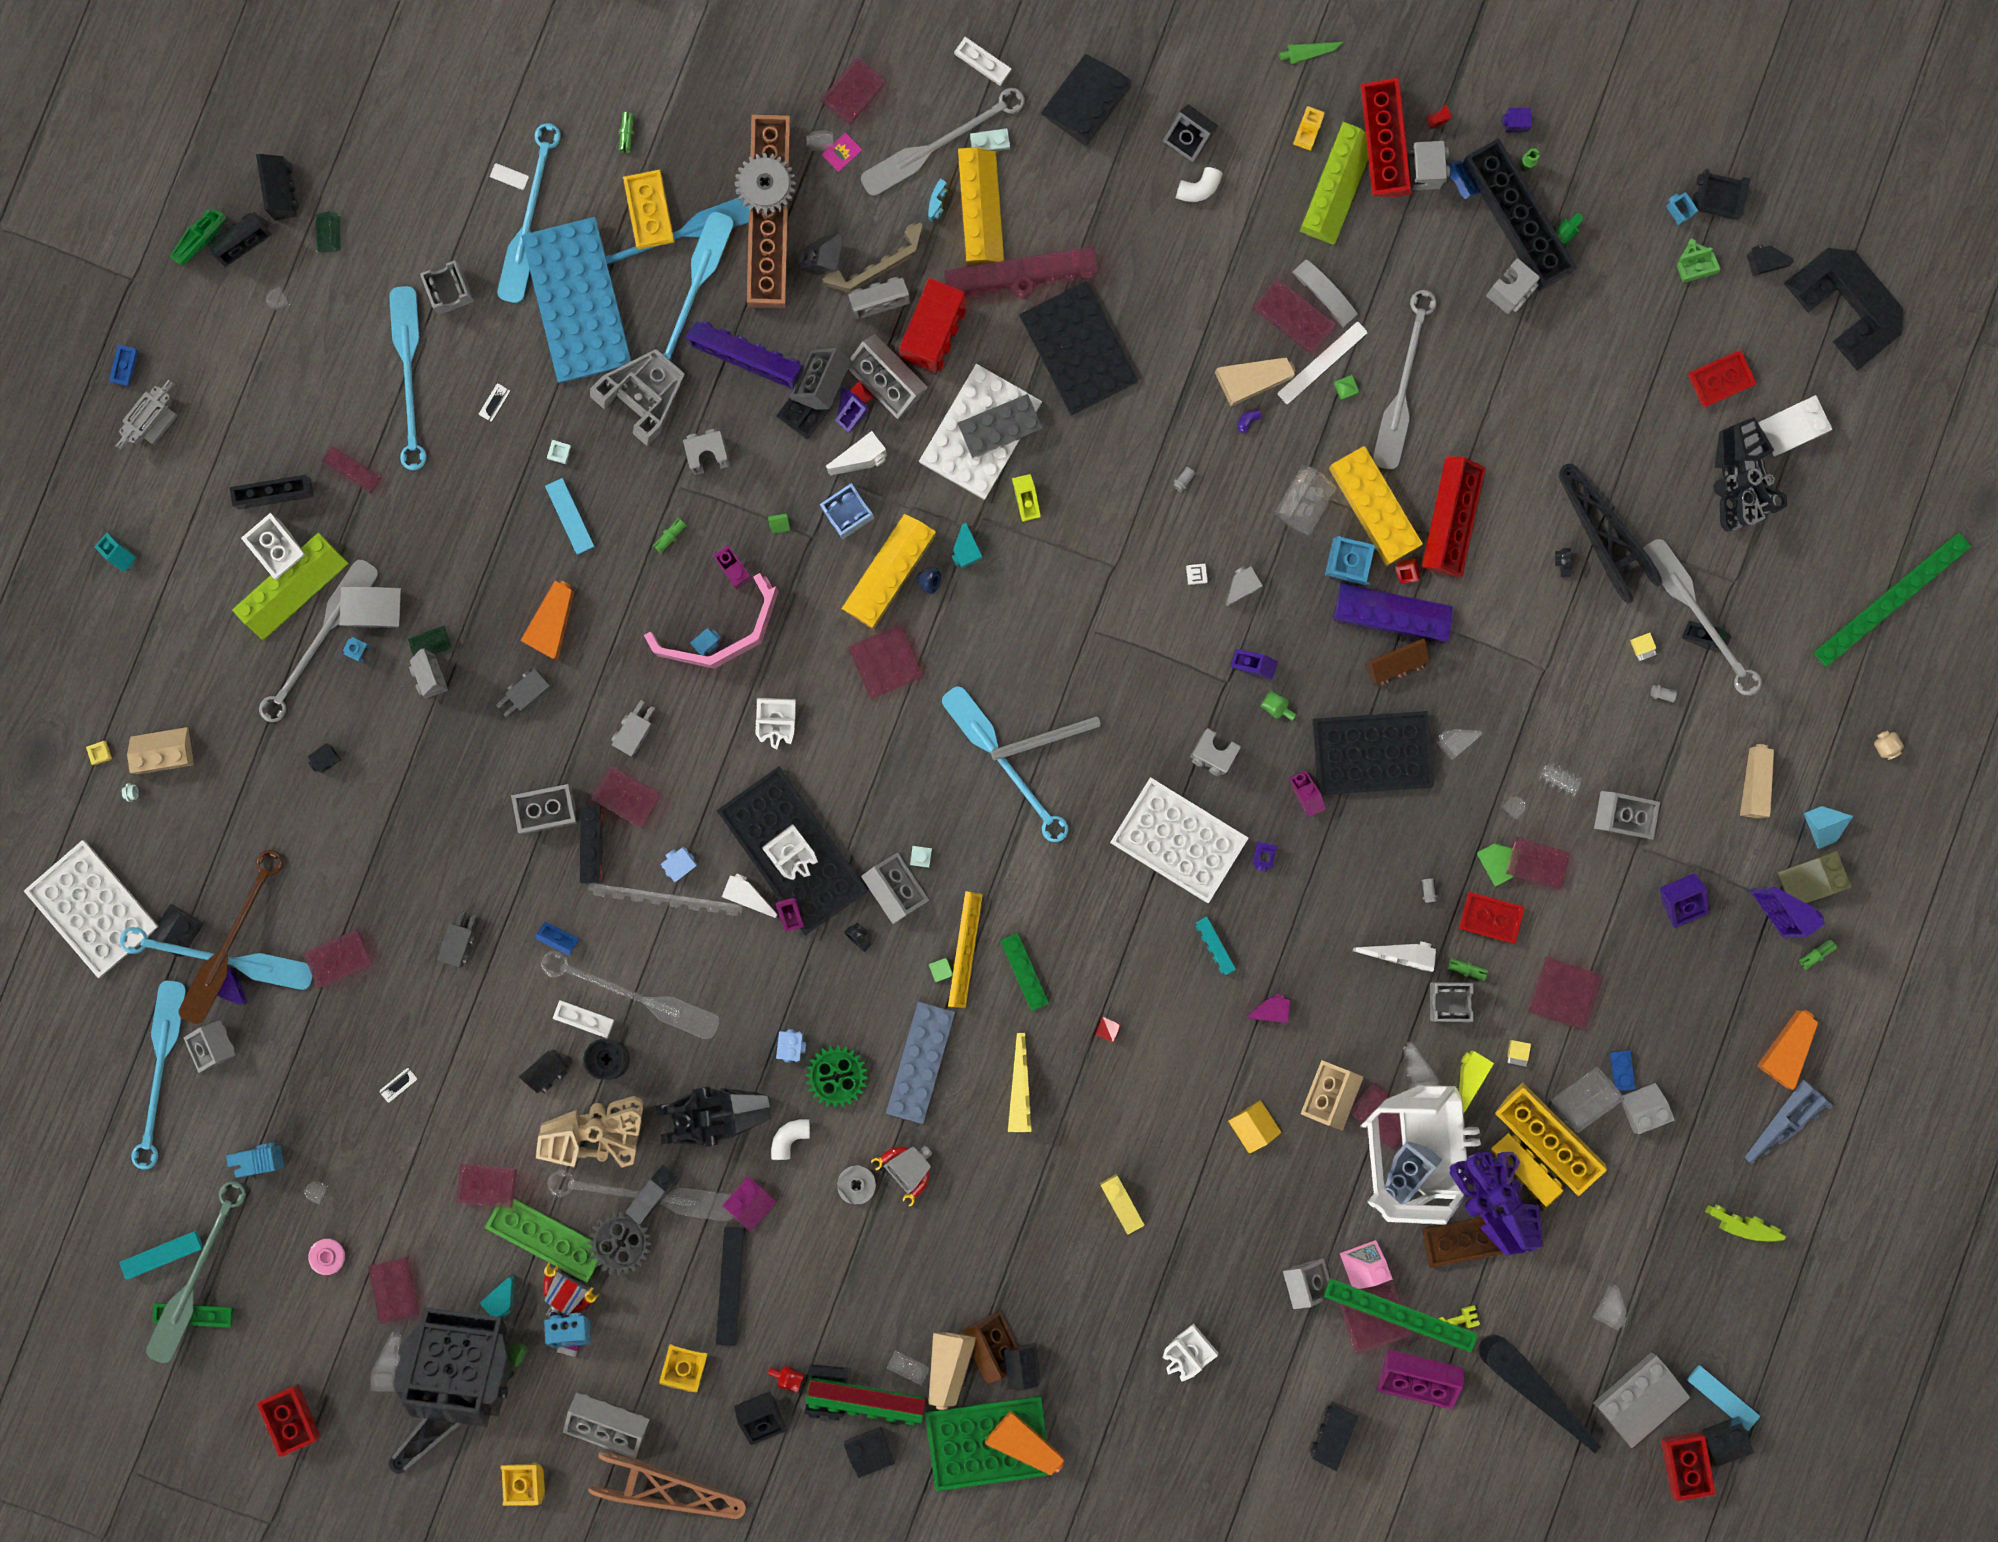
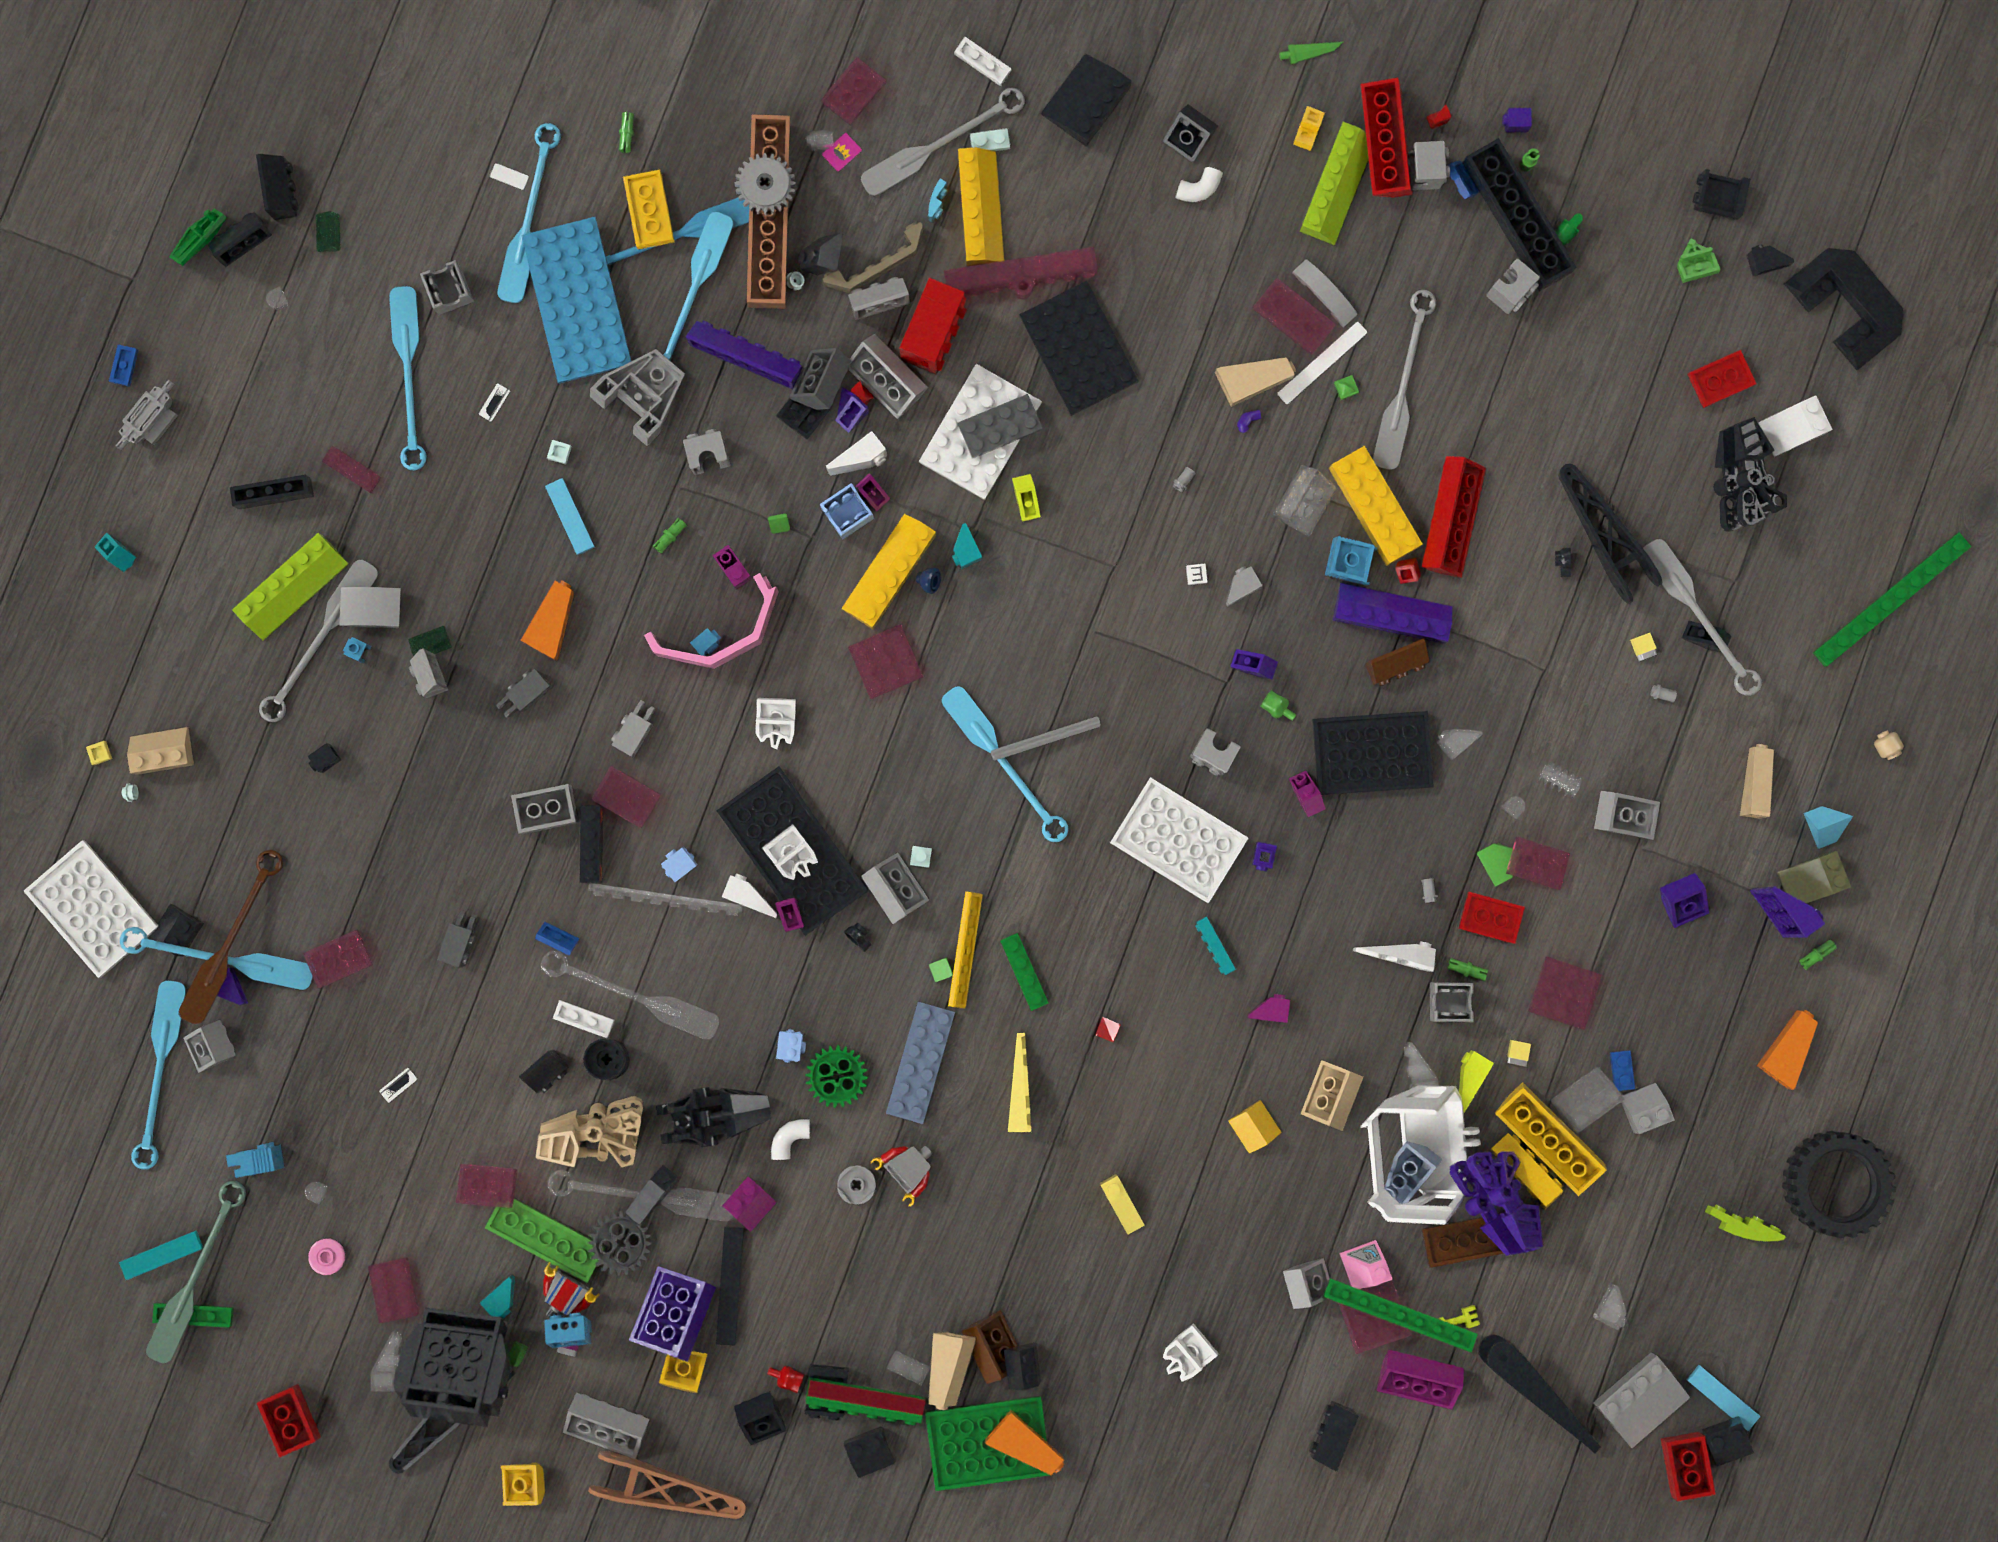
(273, 545): white slope -> none
(672, 1313): none -> dark purple slope
(799, 280): none -> light aqua plate
(872, 492): none -> magenta slope
(1389, 1123): clear pink plate -> none
(1681, 208): dark azure window -> none
(1796, 1112): sand blue wedge -> none
(1879, 1190): none -> black tyre

